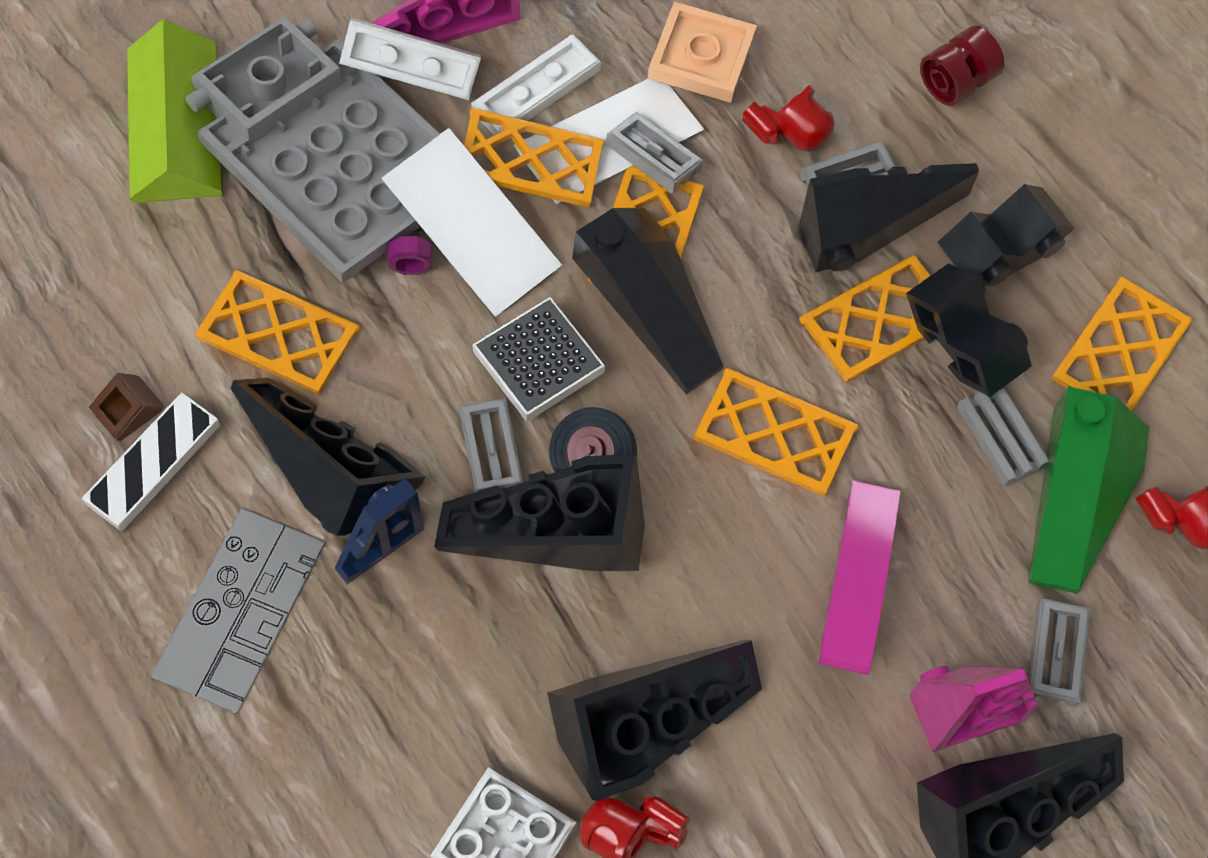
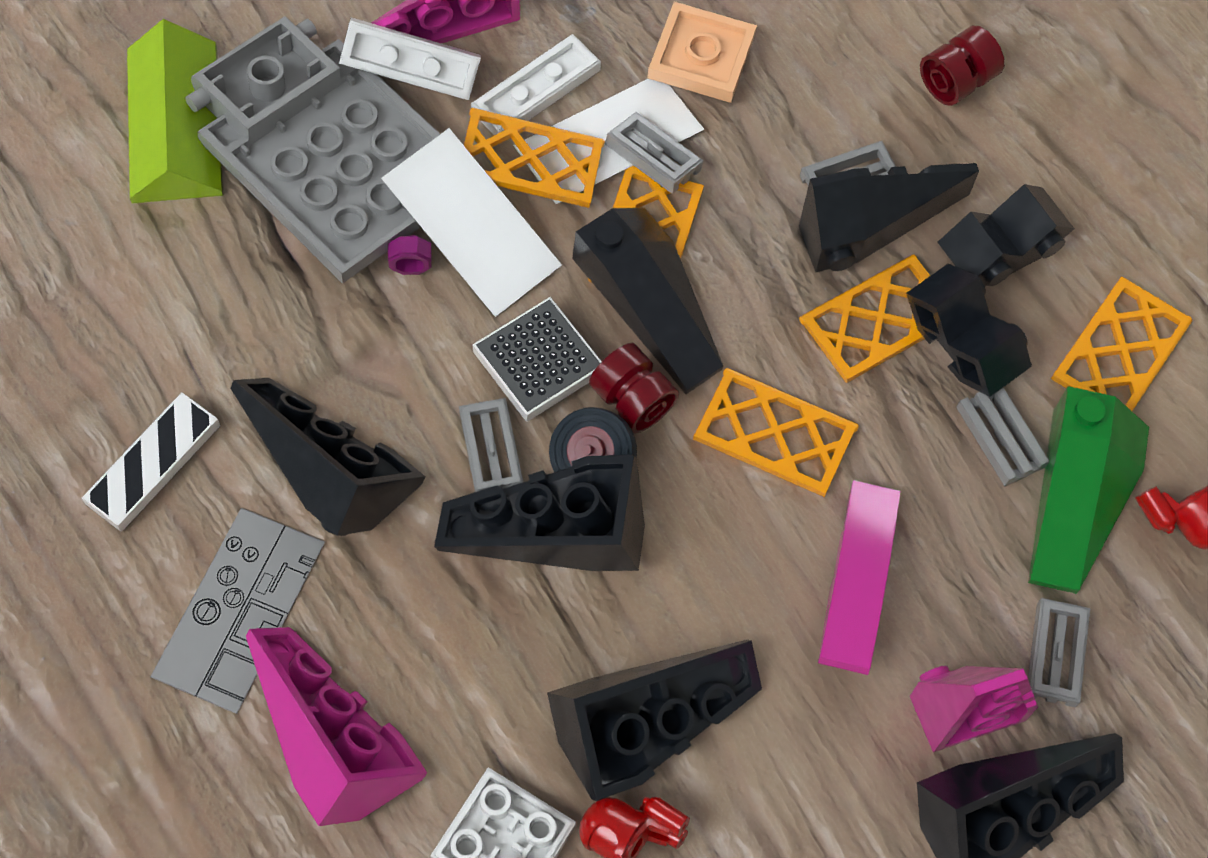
(125, 405): reddish brown slope -> none
(280, 366): light orange window -> none
(331, 745): none -> dark pink wedge
(382, 527): dark blue wing -> none
(627, 381): none -> dark red wheel
(800, 122): red piece -> none

